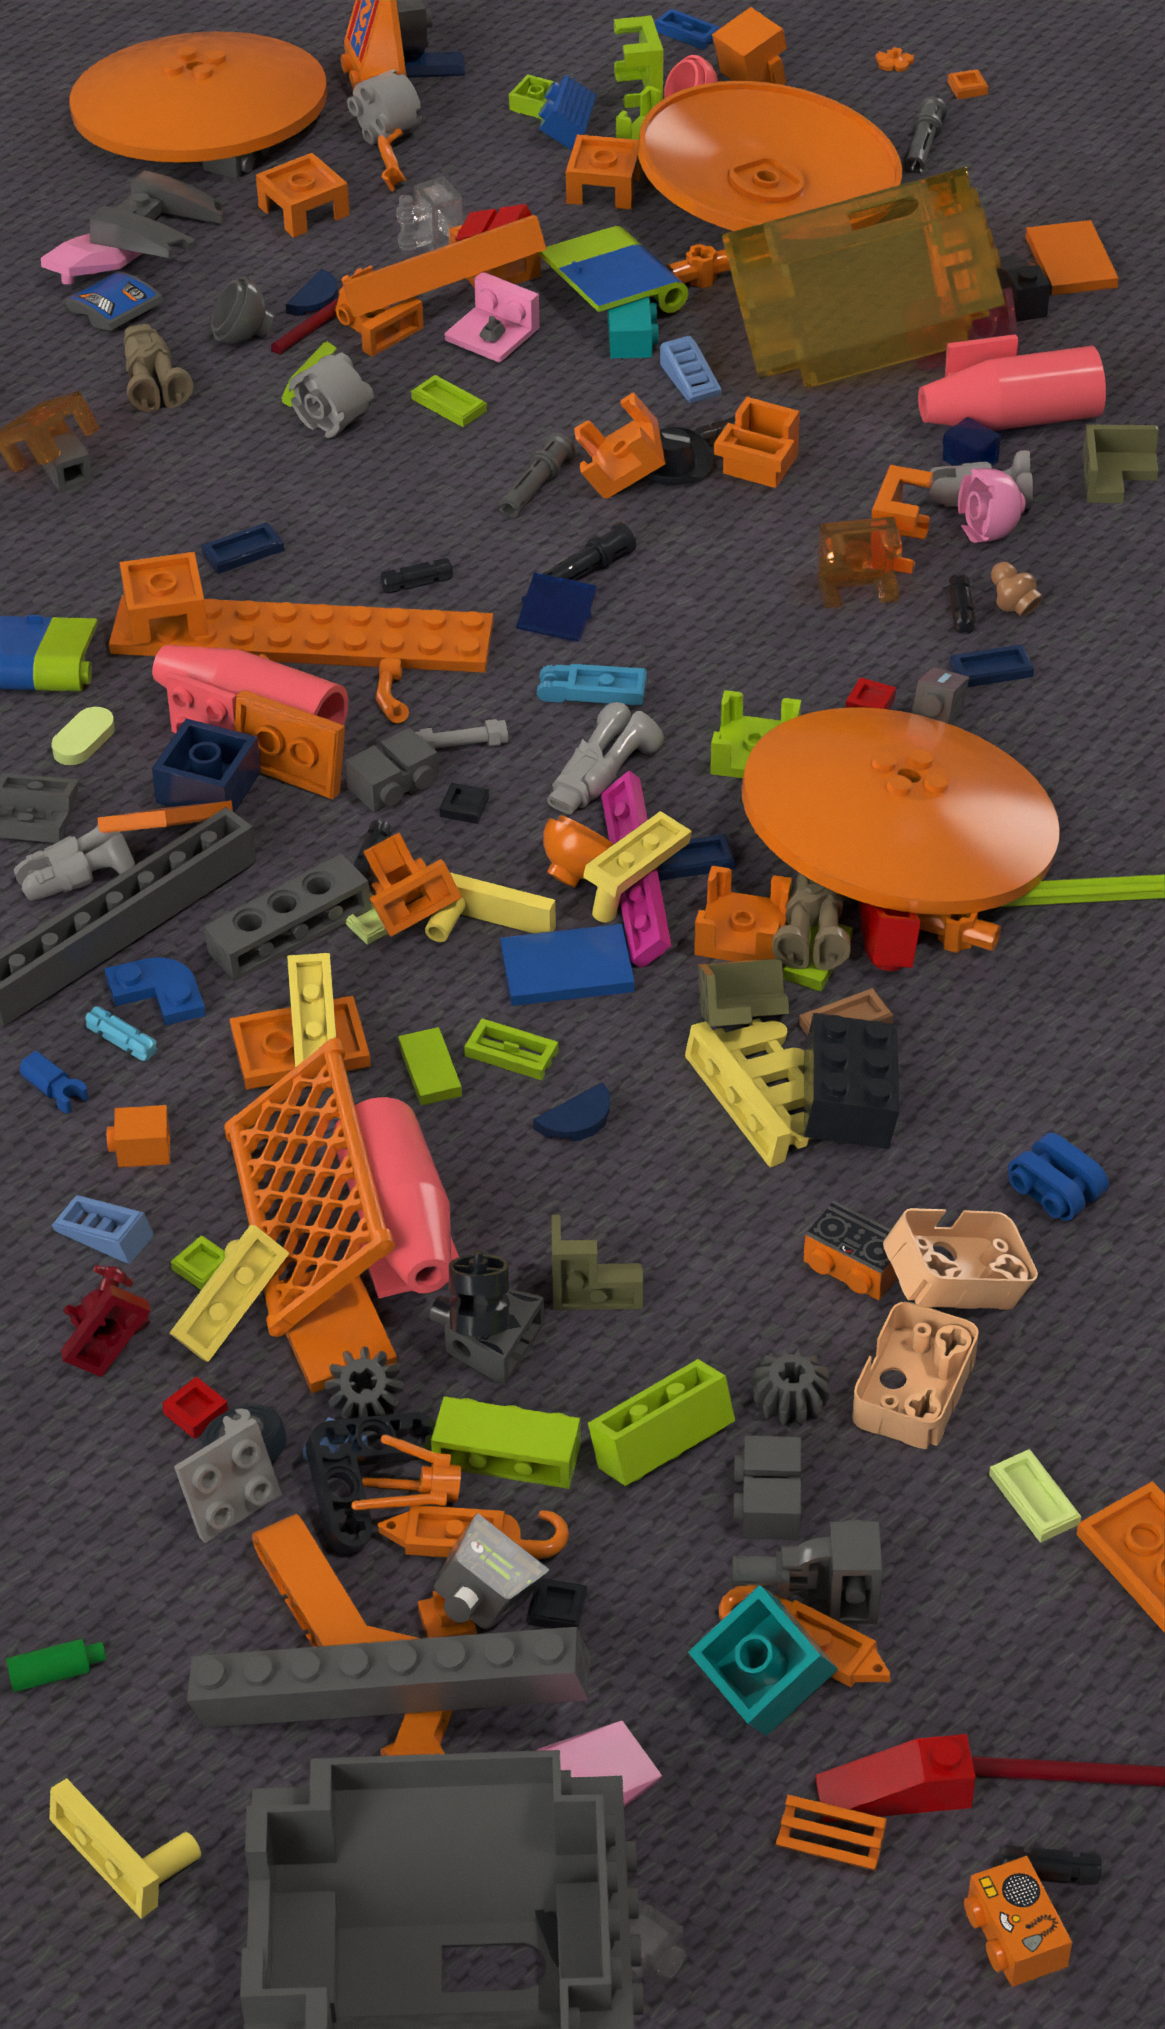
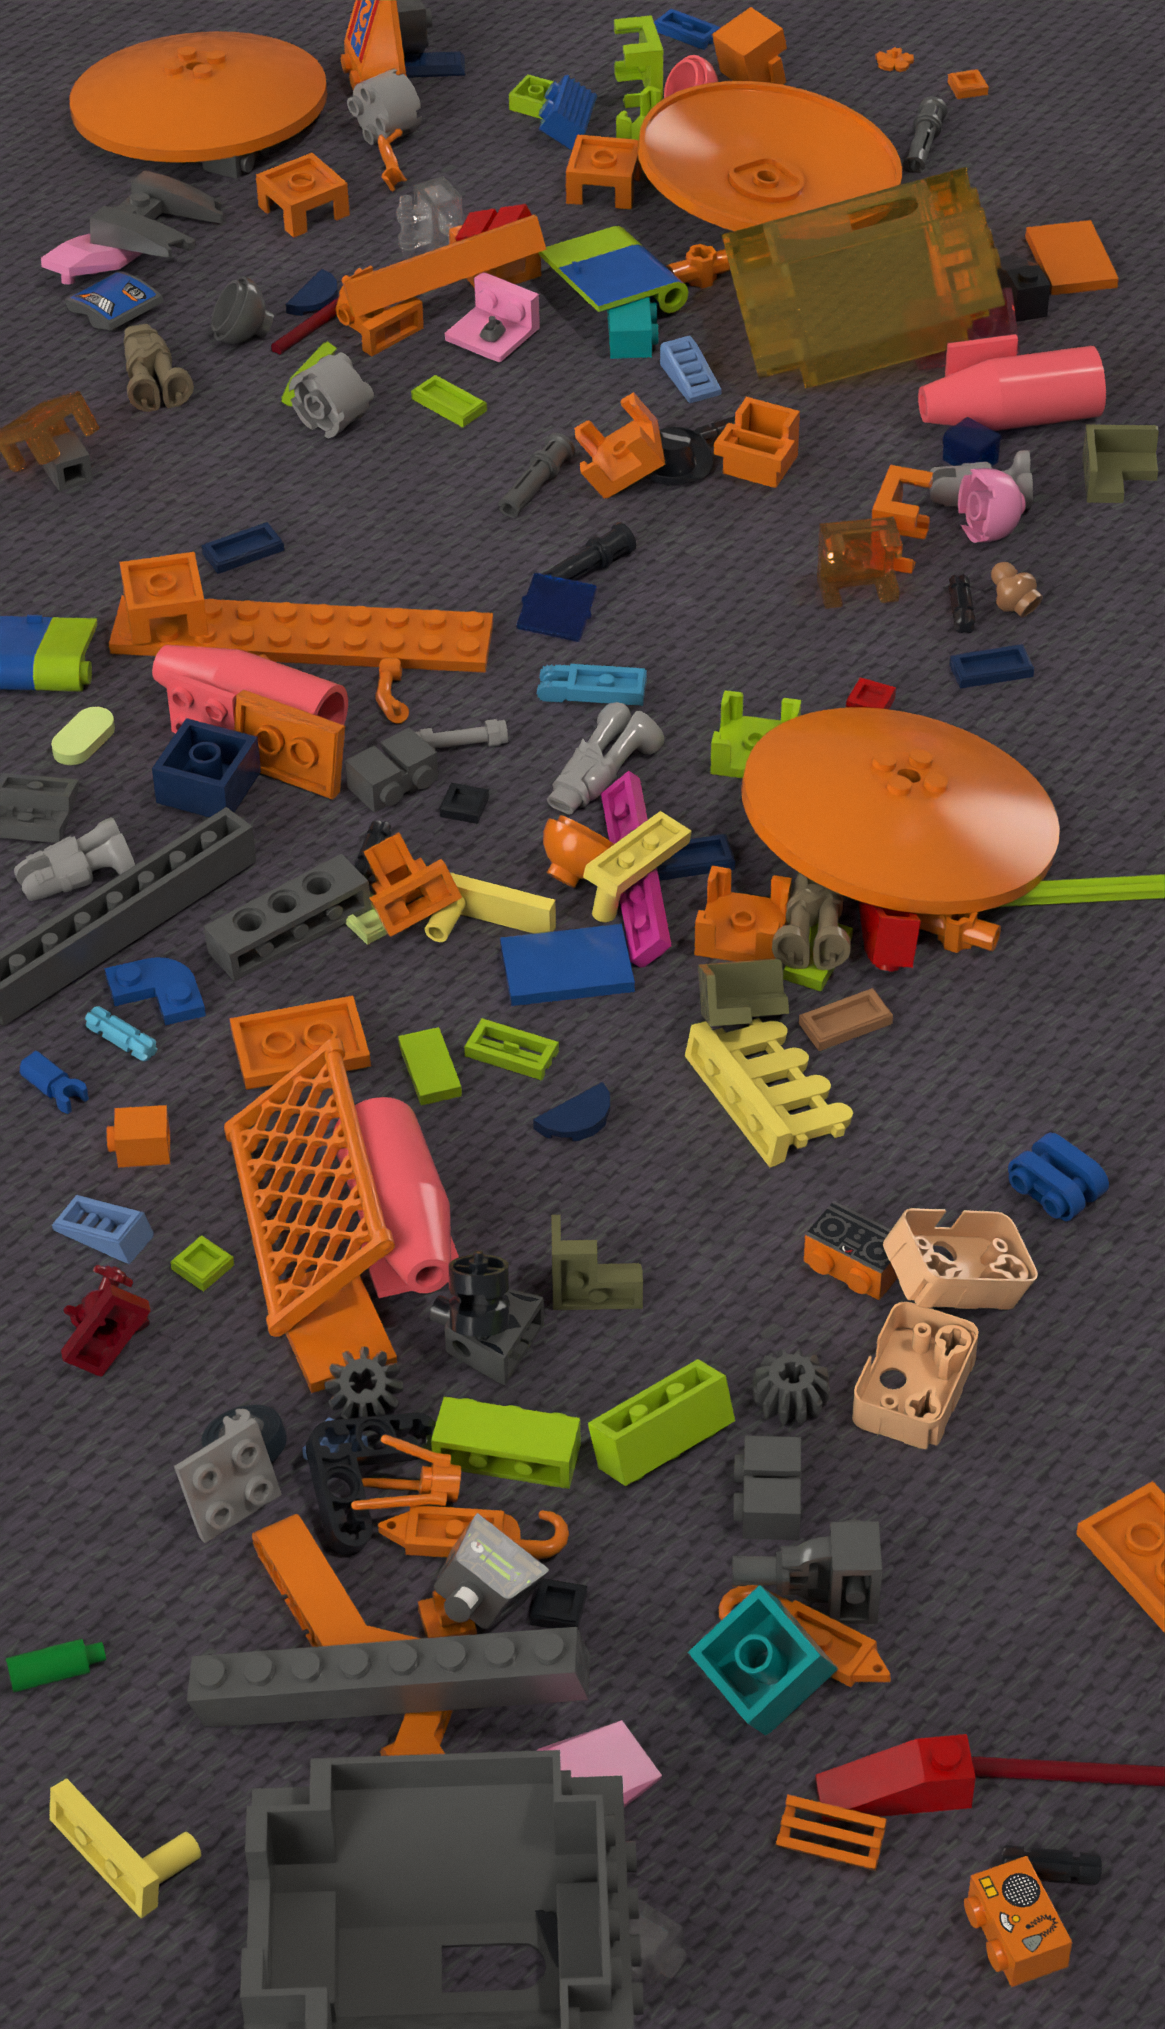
(161, 817): orange tile -> none
(194, 1407): red plate -> none
(229, 1292): light yellow piece -> none
(310, 1003): light yellow piece -> none
(416, 575): black axle -> none
(851, 1080): black brick -> none
(940, 695): dark grey brick -> none
(1035, 1495): yellowish green tile -> none

